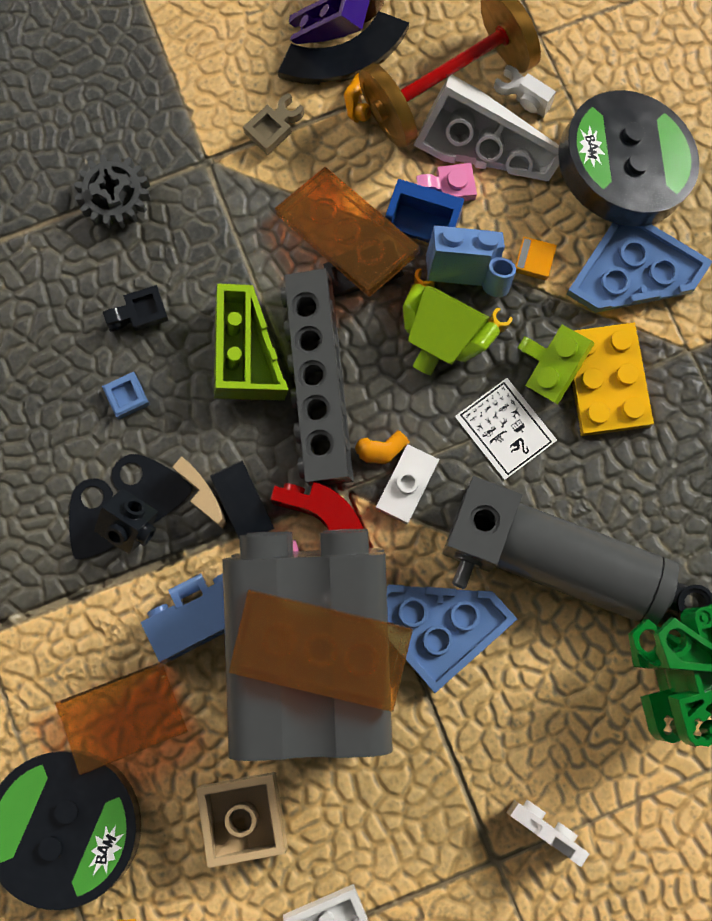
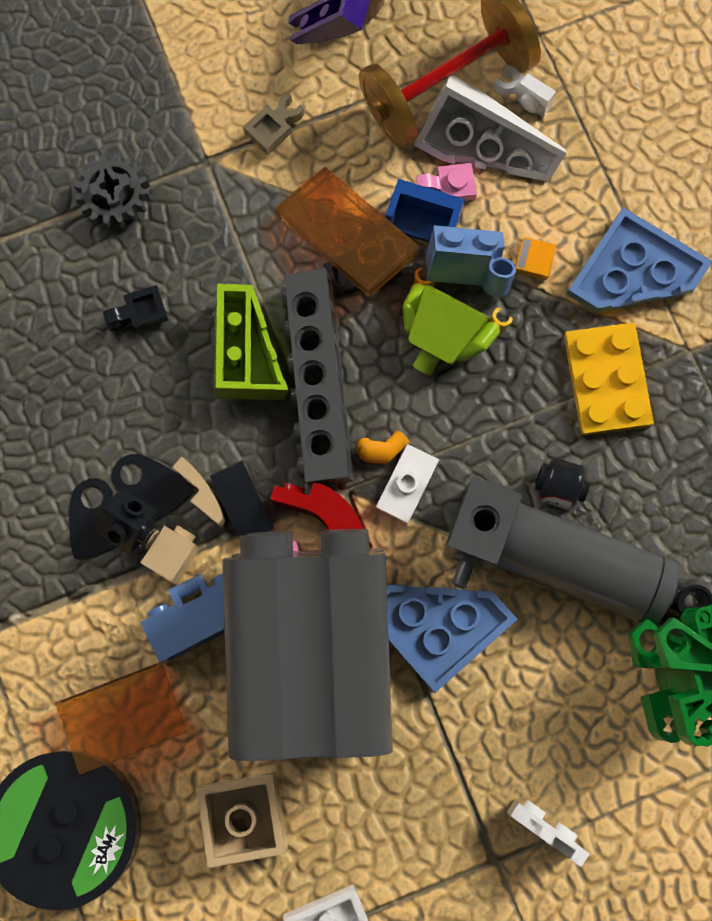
(126, 395): medium blue tile -> none
(170, 553): none -> tan brick
(320, 650): clear orange tile -> none
(346, 59): black tile -> none
(355, 108): light orange arm -> none
(505, 428): white sticker -> none
(556, 363): lime plate -> none
(561, 483): none -> black head
(628, 158): brick -> none

